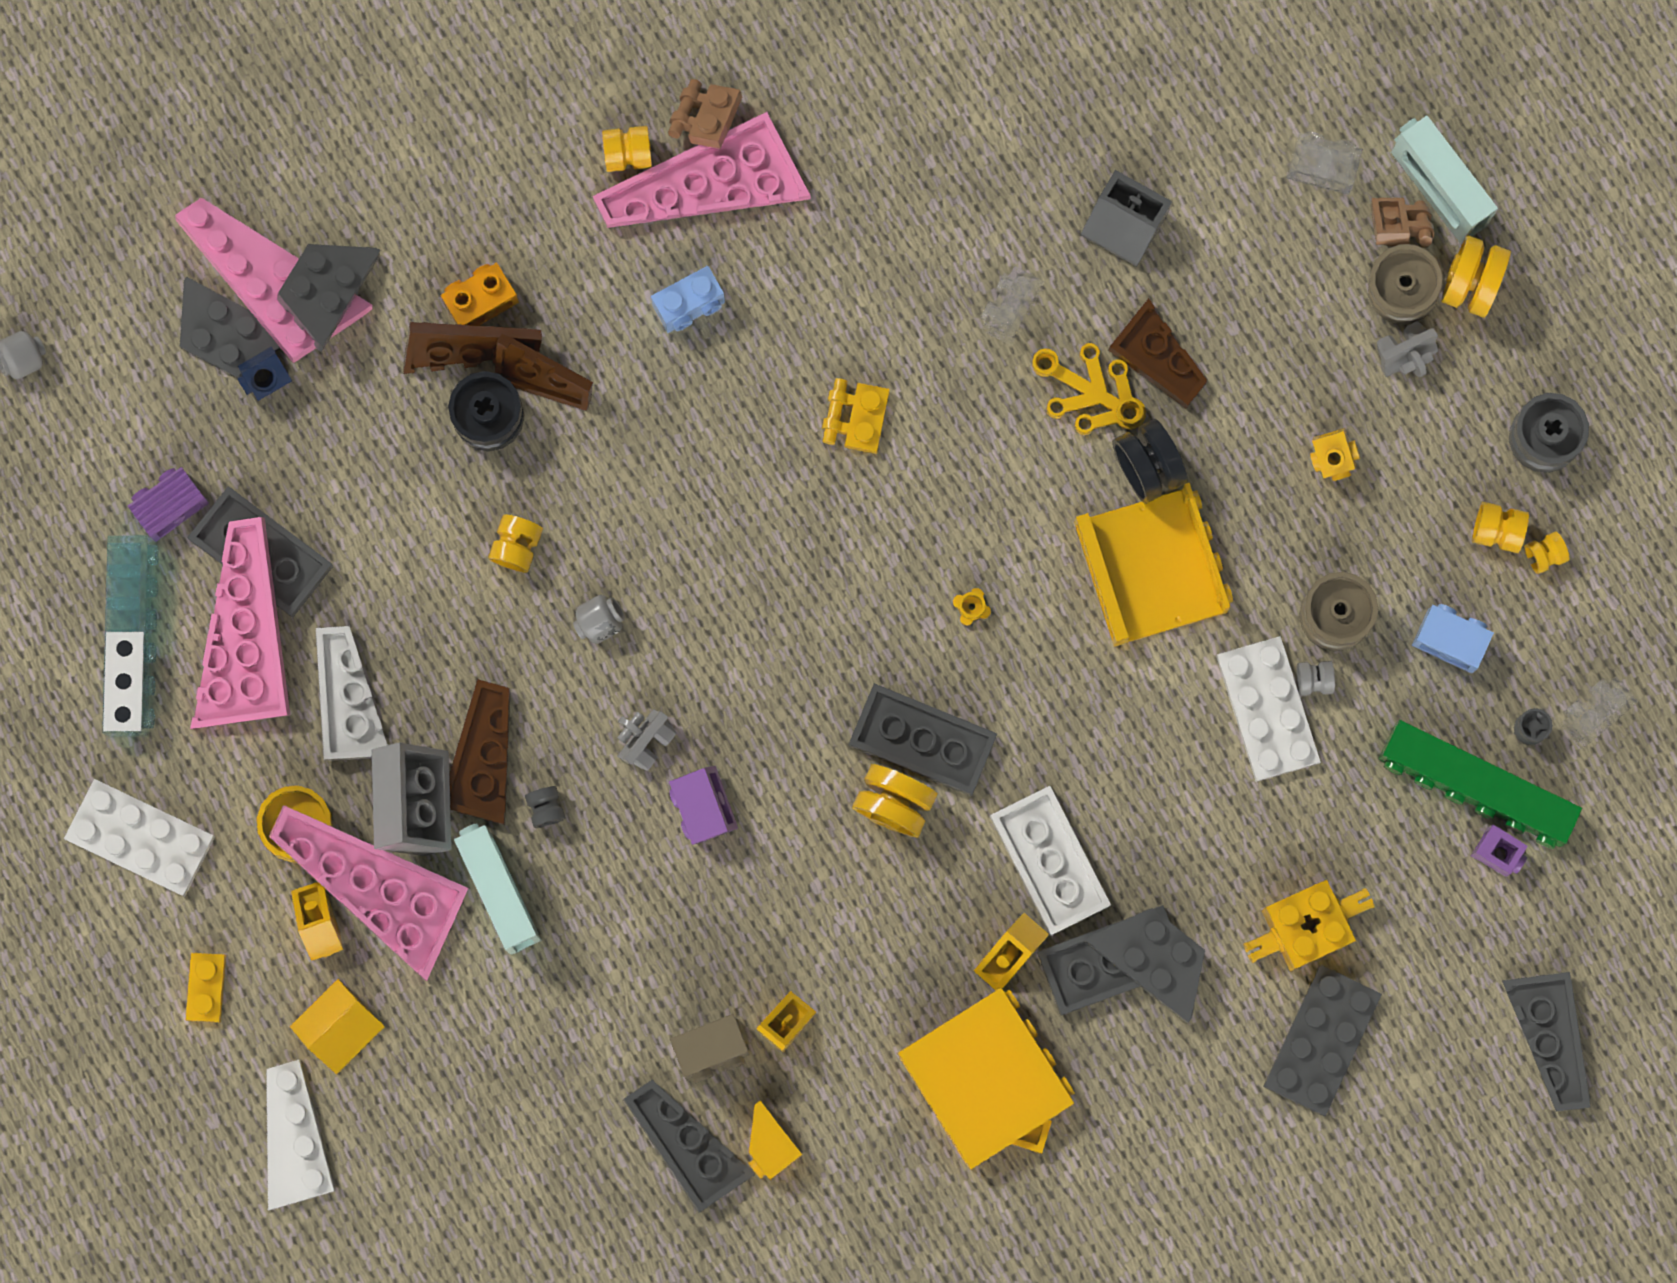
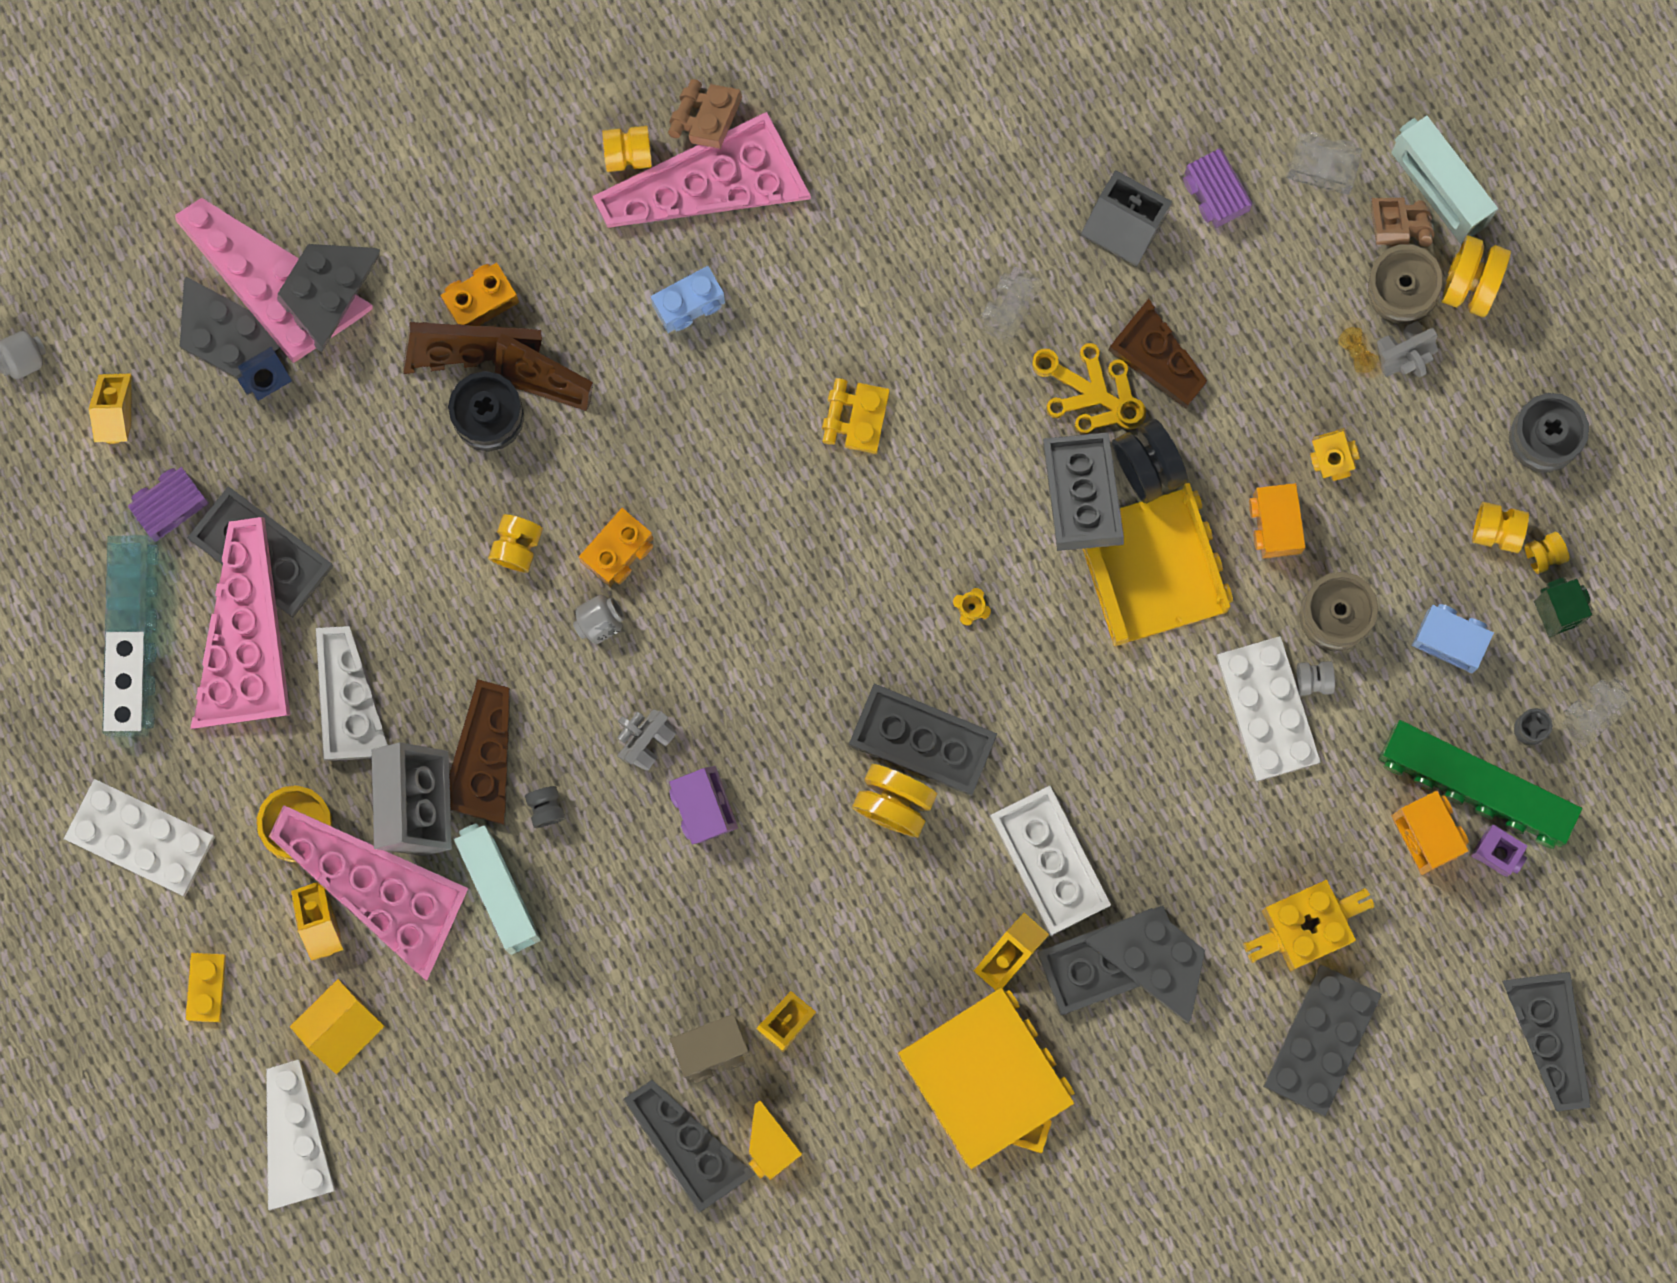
(111, 408): none -> yellow slope
(617, 548): none -> light orange brick
(1083, 491): none -> dark grey plate
(1216, 188): none -> medium lavender brick
(1277, 521): none -> light orange brick
(1352, 341): none -> clear yellow piece
(1430, 832): none -> light orange brick
(1563, 606): none -> dark green brick

